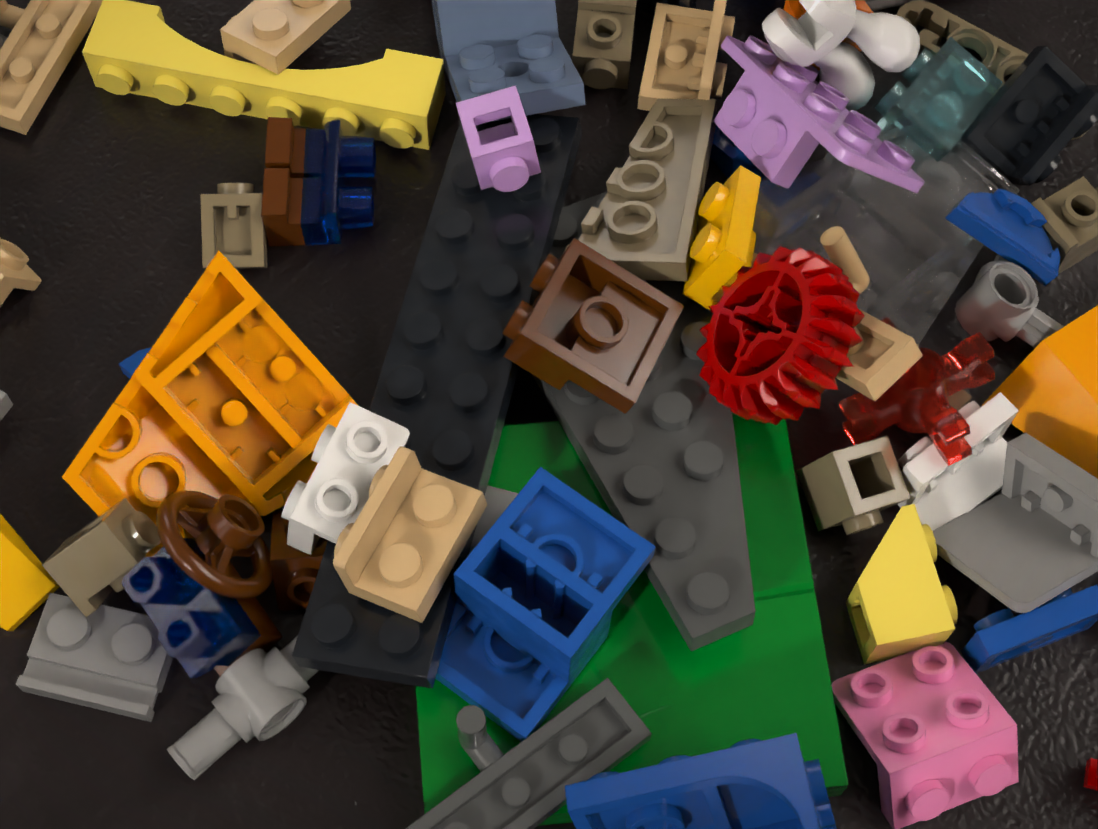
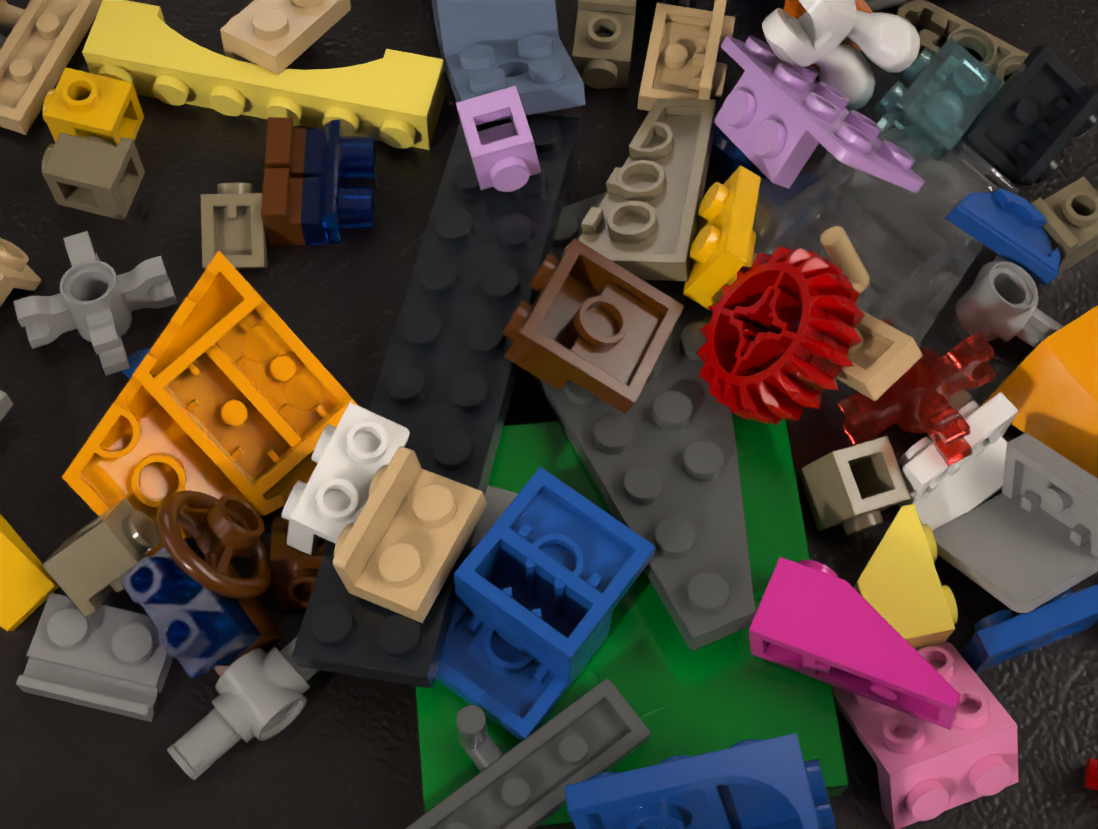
(92, 106): none -> yellow brick
(93, 174): none -> dark tan brick
(95, 302): none -> light grey pin
(835, 636): none -> dark pink slope

